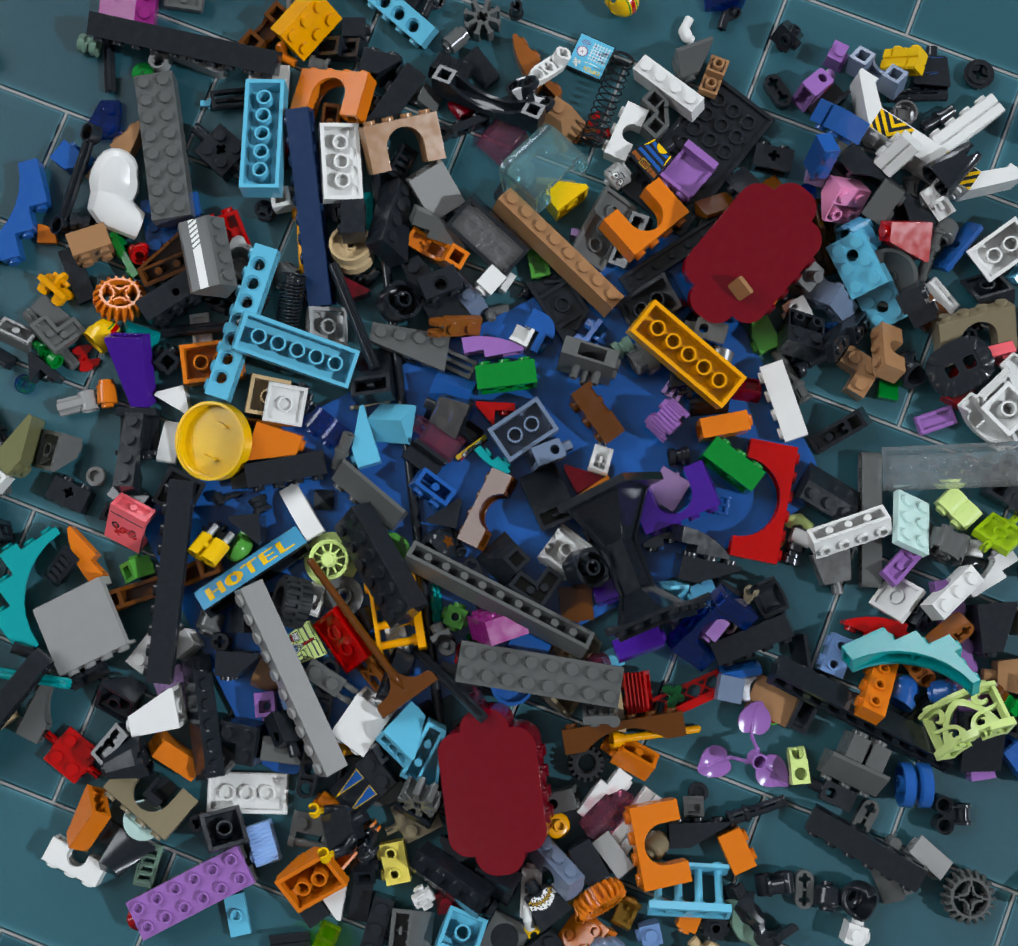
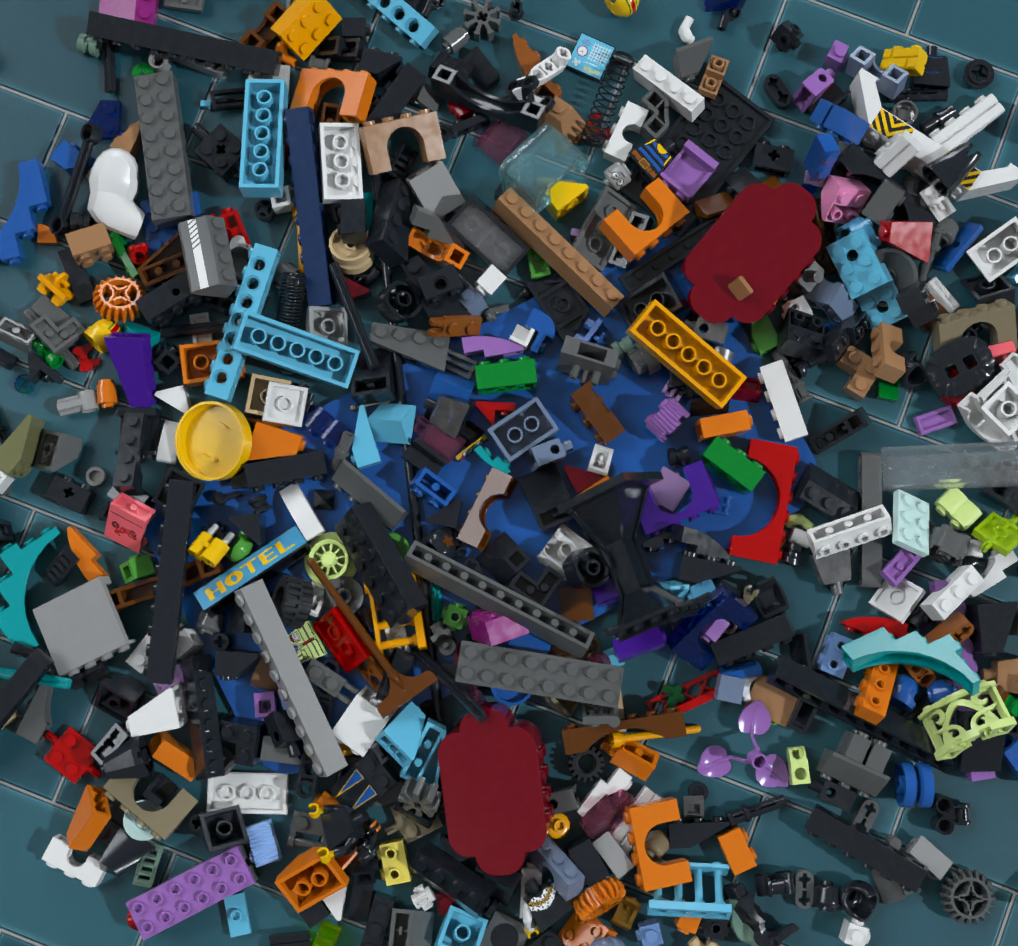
(506, 283): white tile -> none
(637, 692): red brick -> none

